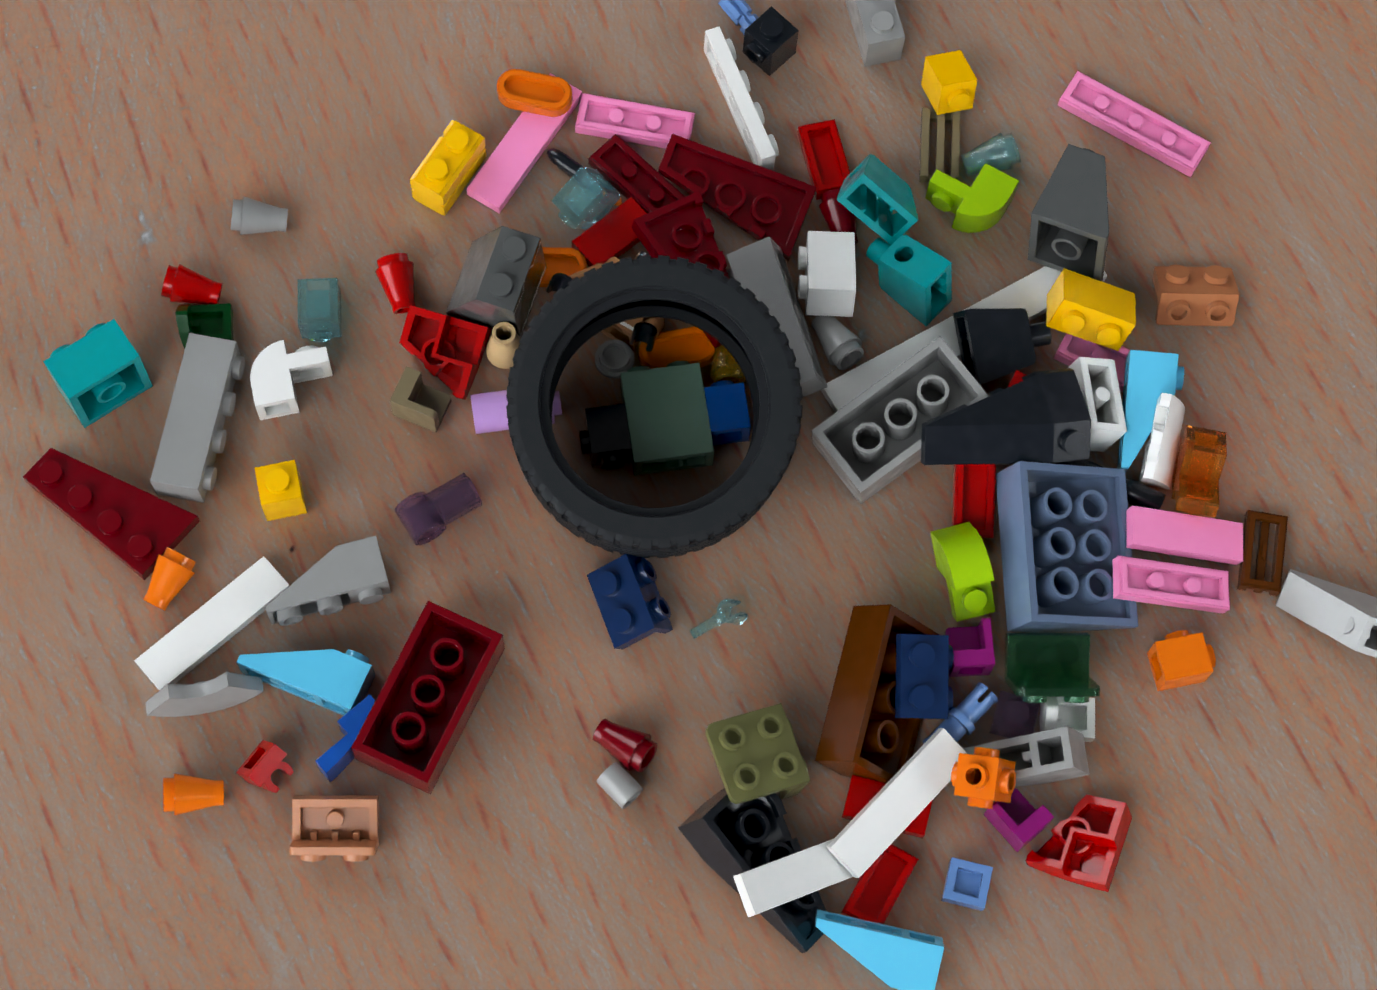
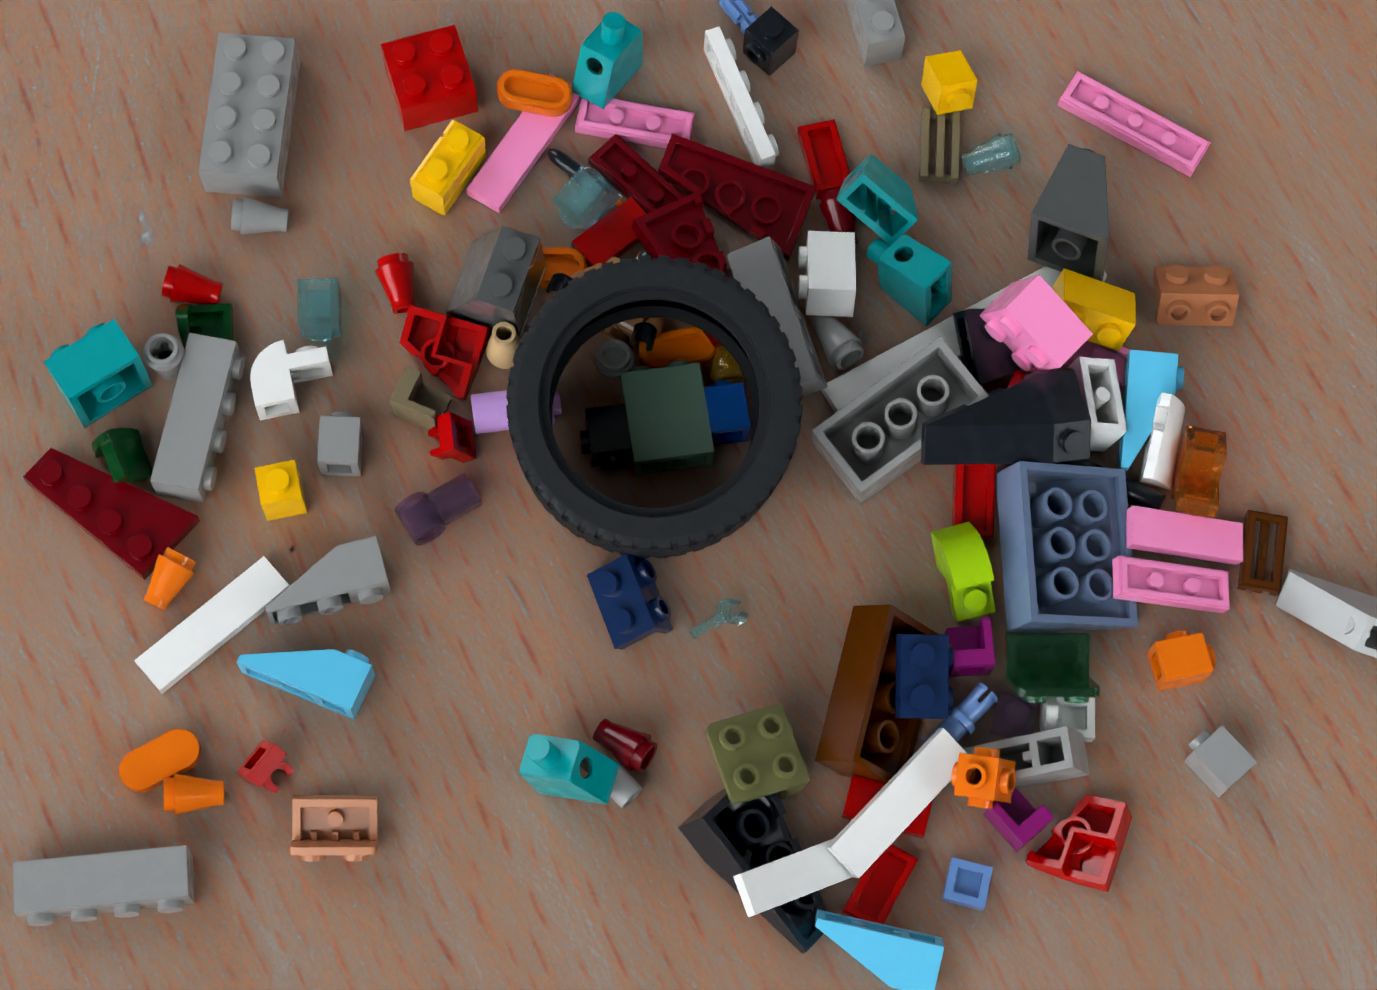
(103, 884): none -> light grey brick
(123, 454): none -> dark green tile
(159, 759): none -> orange tile
(164, 355): none -> light grey cone
(204, 696): light grey tile -> none
(249, 115): none -> light grey brick
(340, 445): none -> light grey brick
(341, 754): blue slope -> none
(428, 697): dark red brick -> none
(429, 77): none -> red brick
(455, 438): none -> red tile
(554, 764): none -> teal torso
(617, 50): none -> teal torso
(975, 206): lime brick -> none
(1035, 325): none -> bright pink brick
(1219, 760): none -> light grey brick

